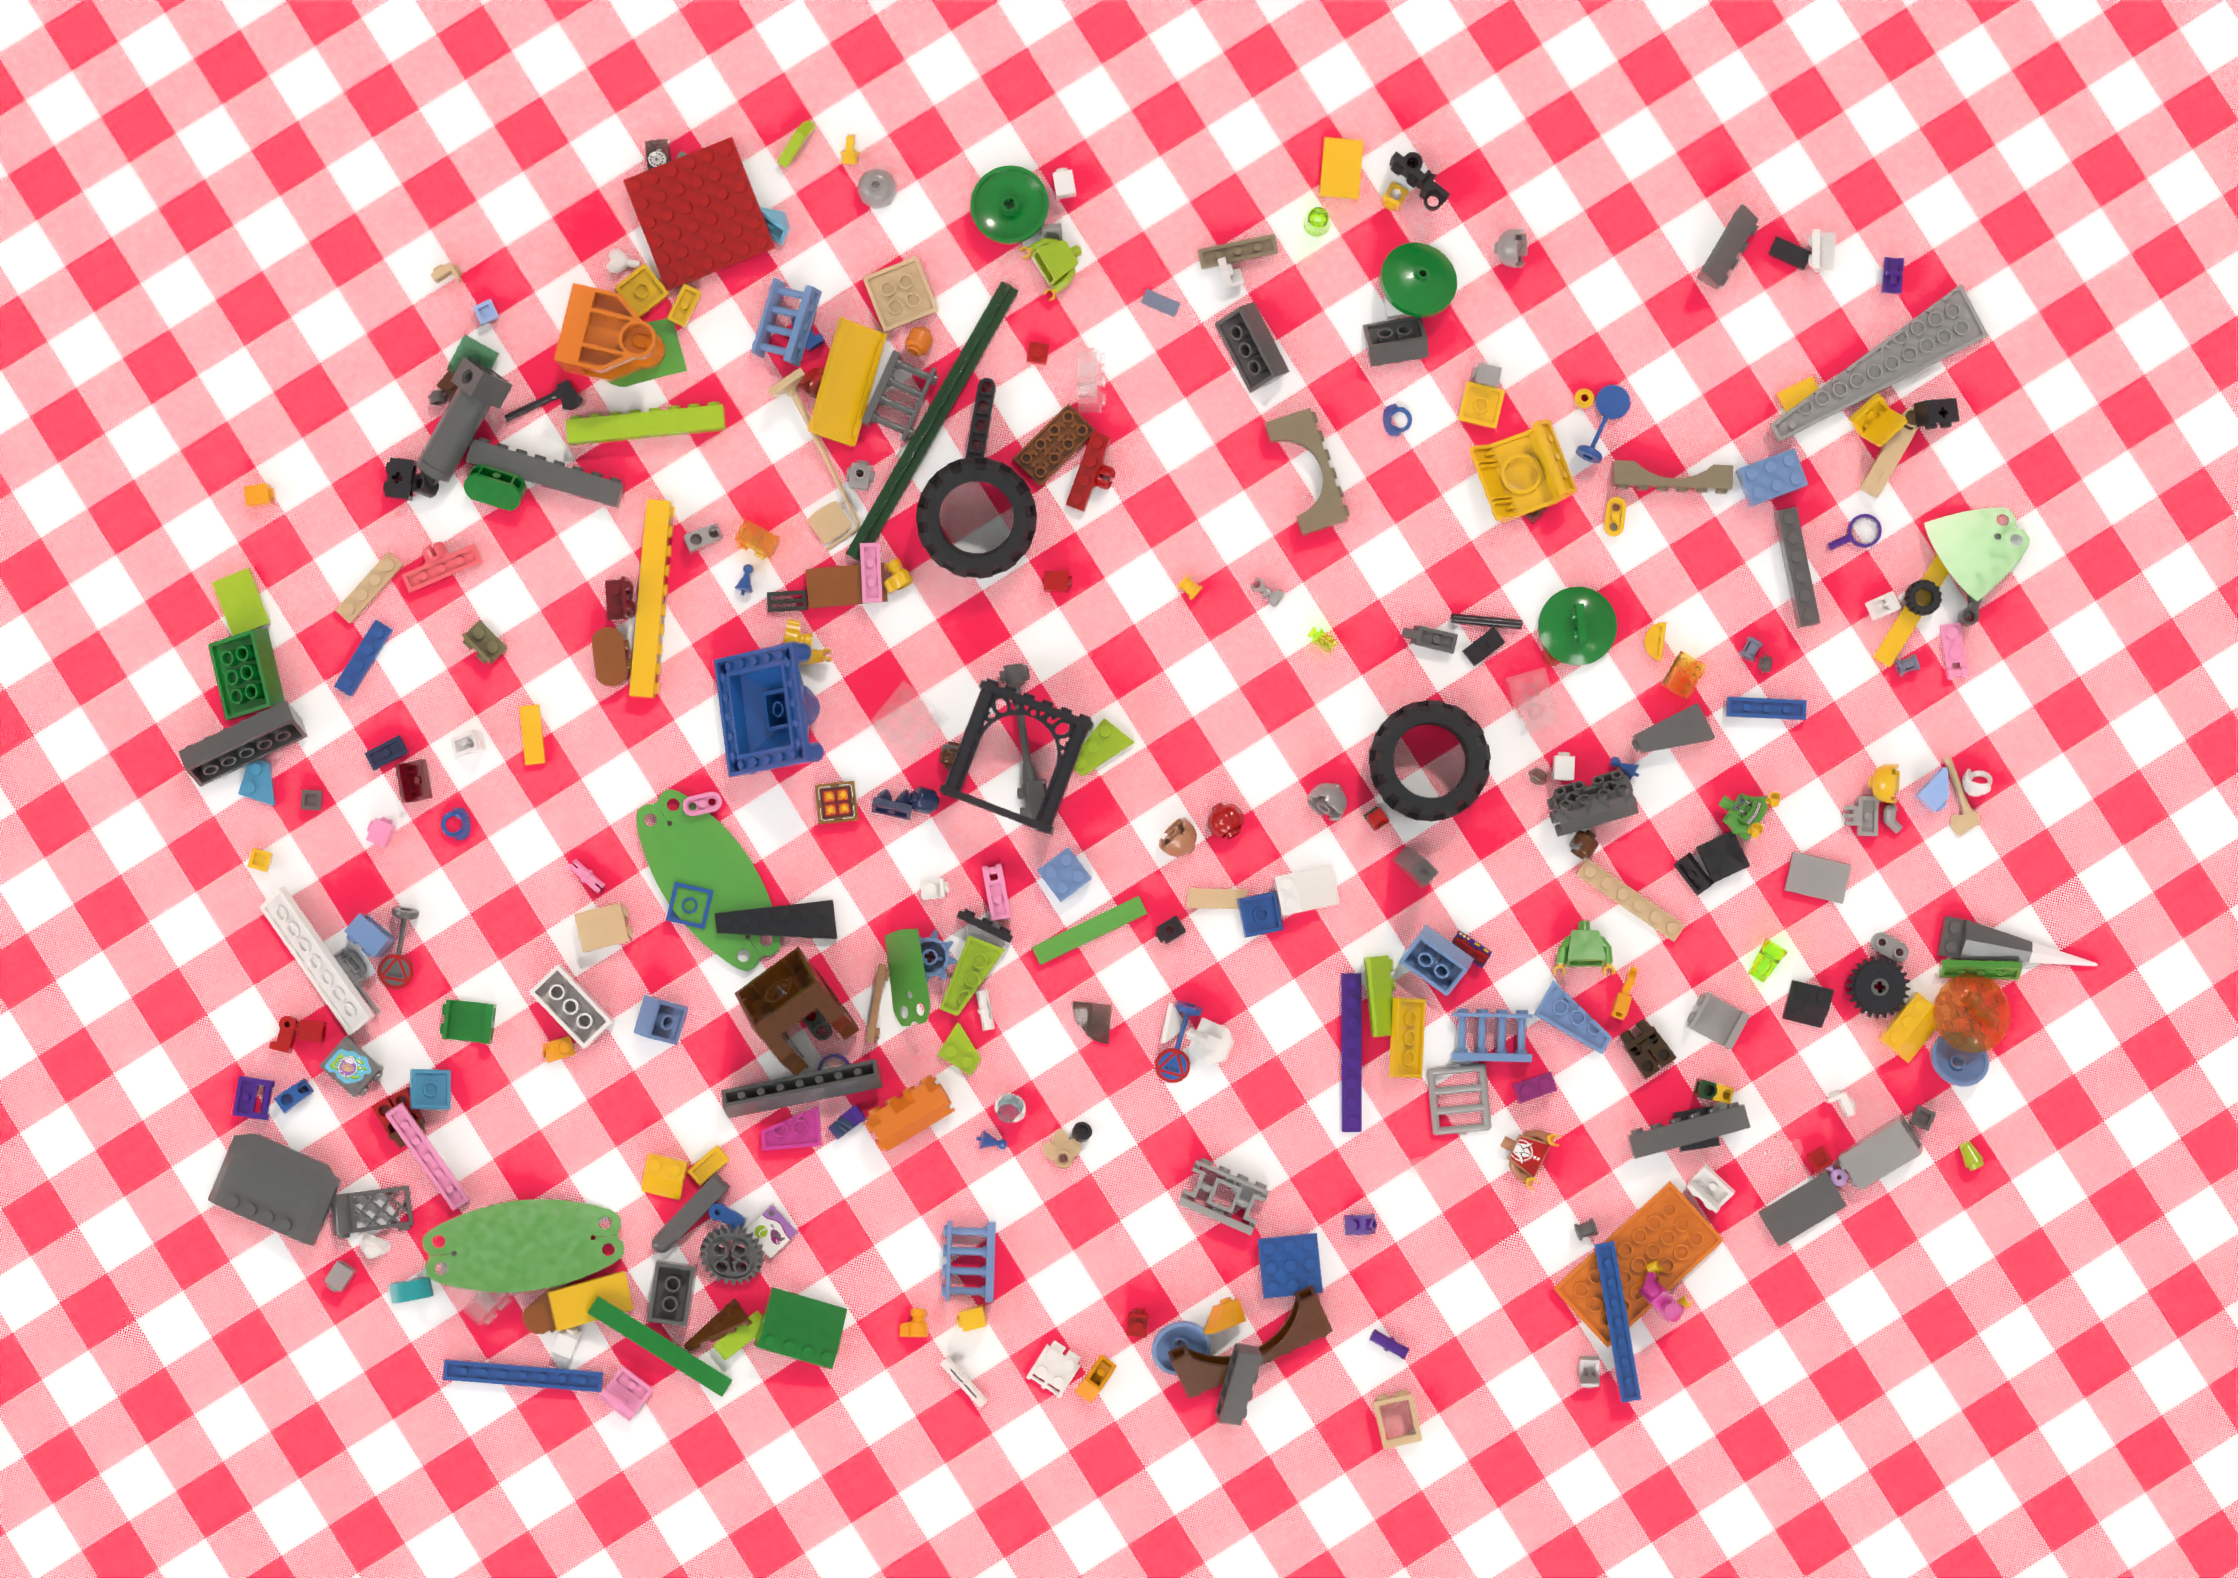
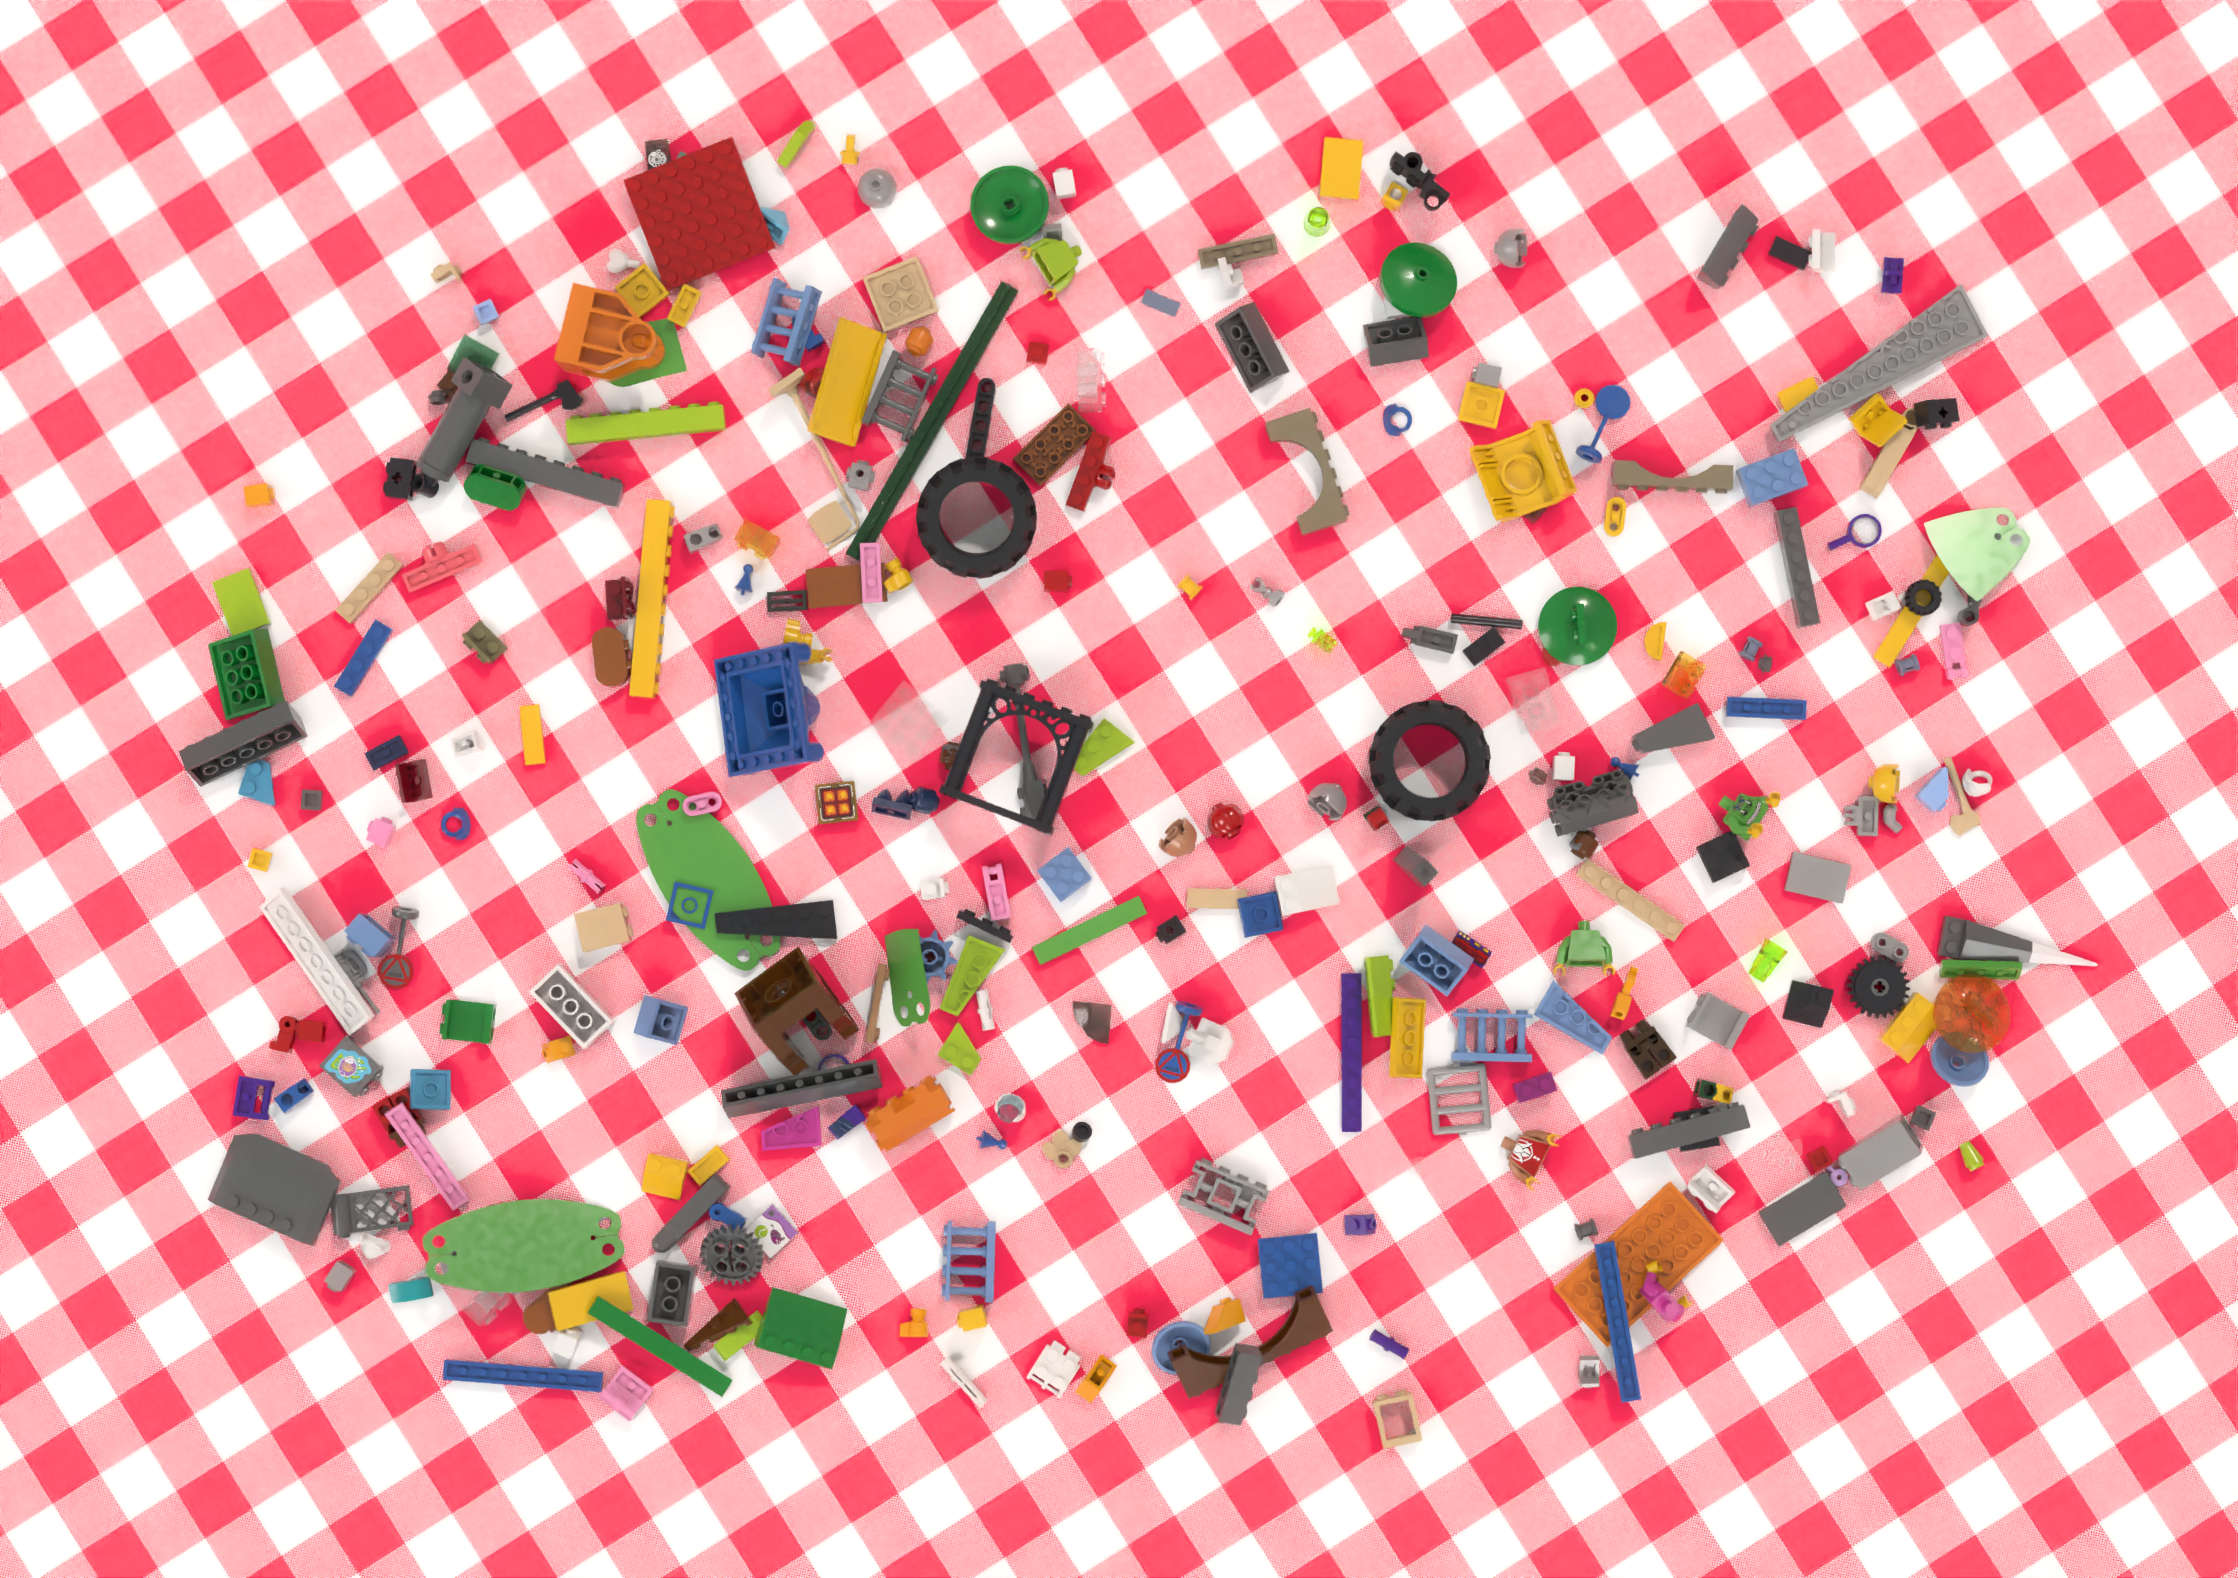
(1693, 873): black plate -> none

